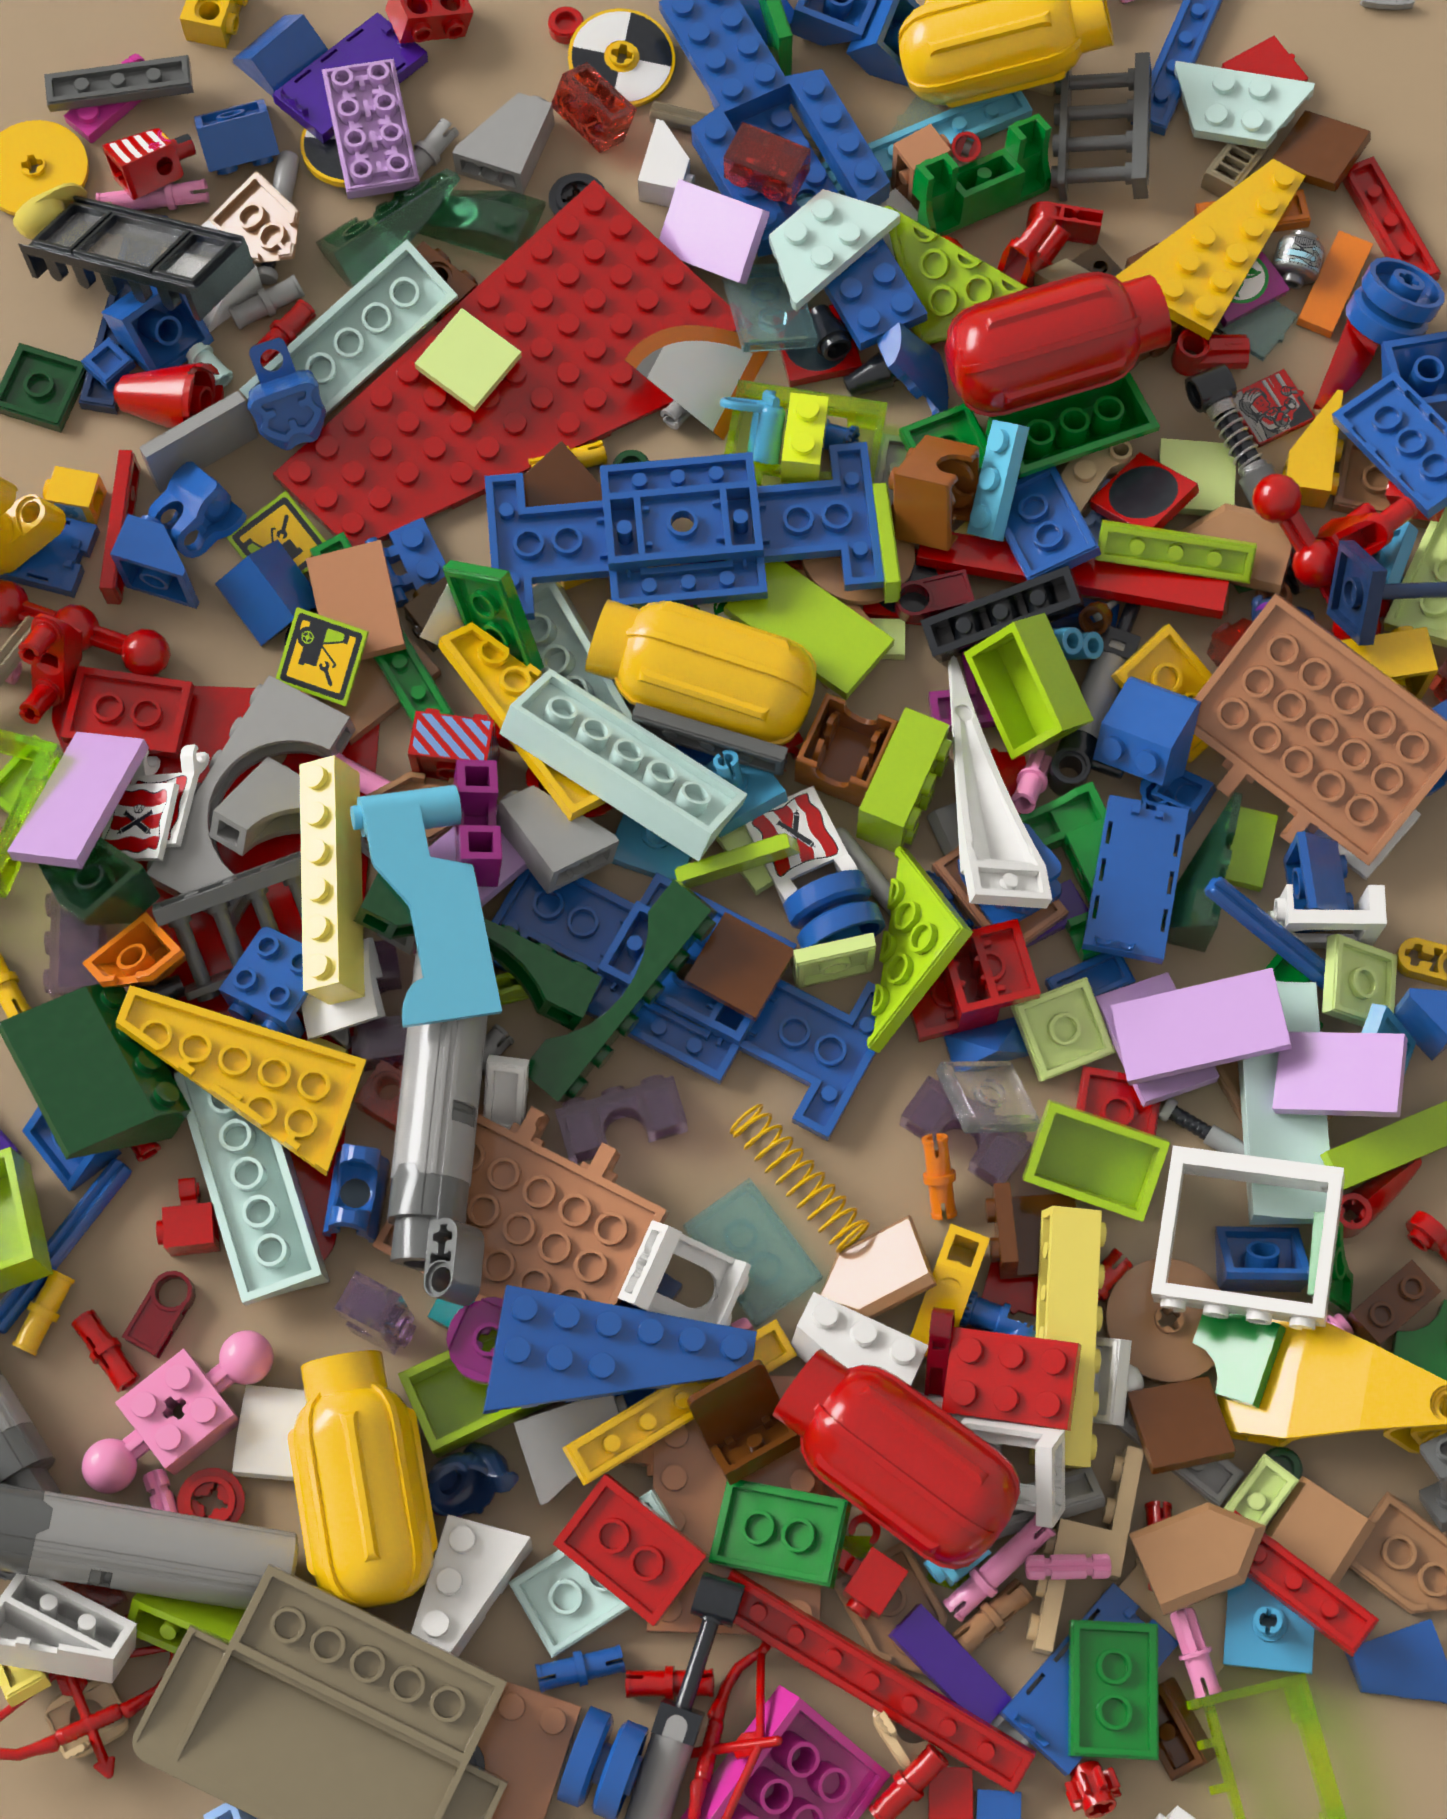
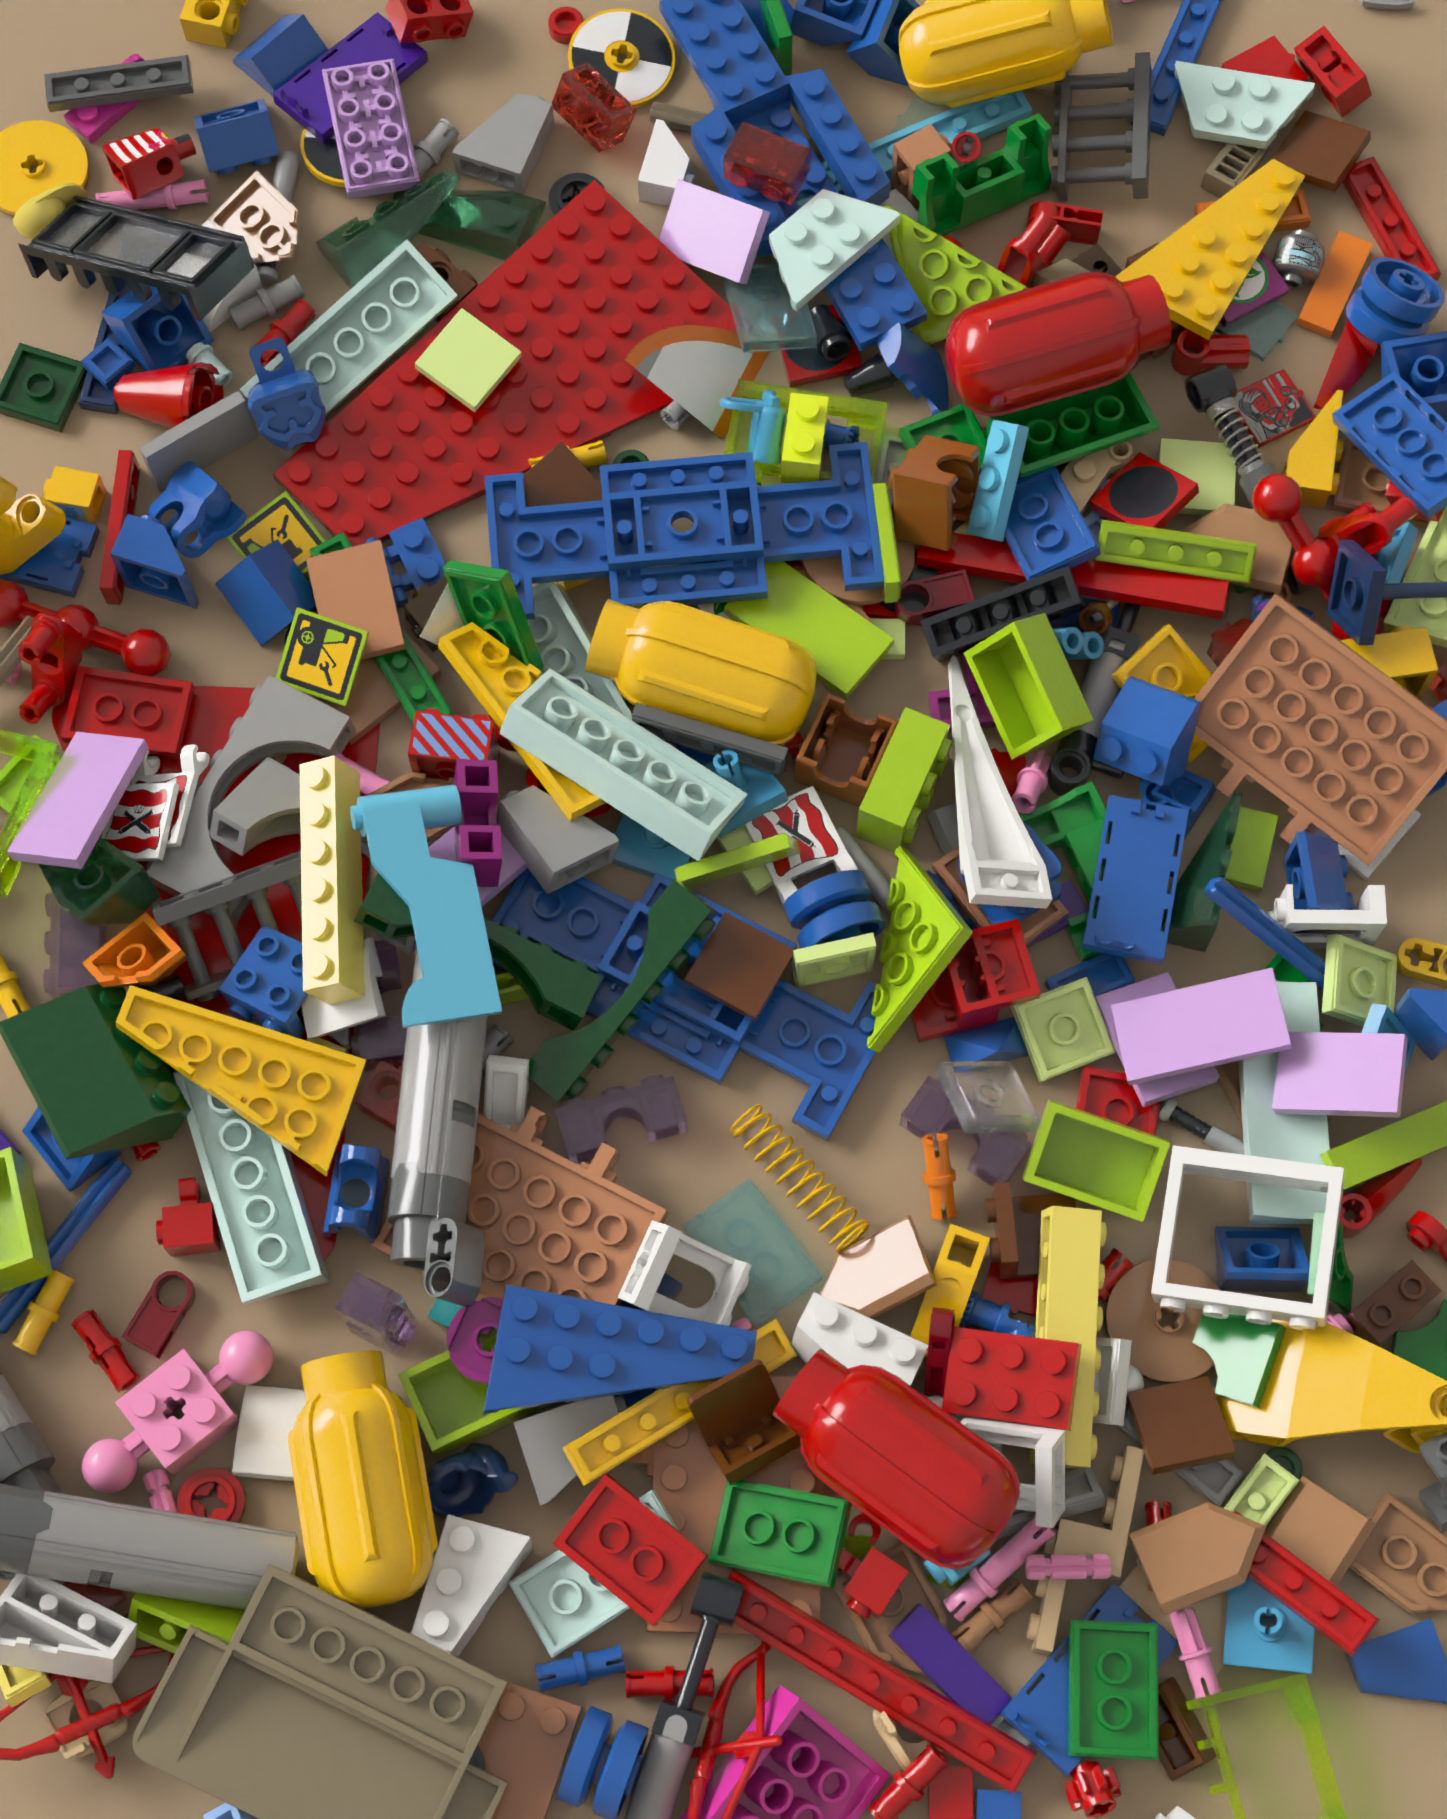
(1333, 71): none -> red brick

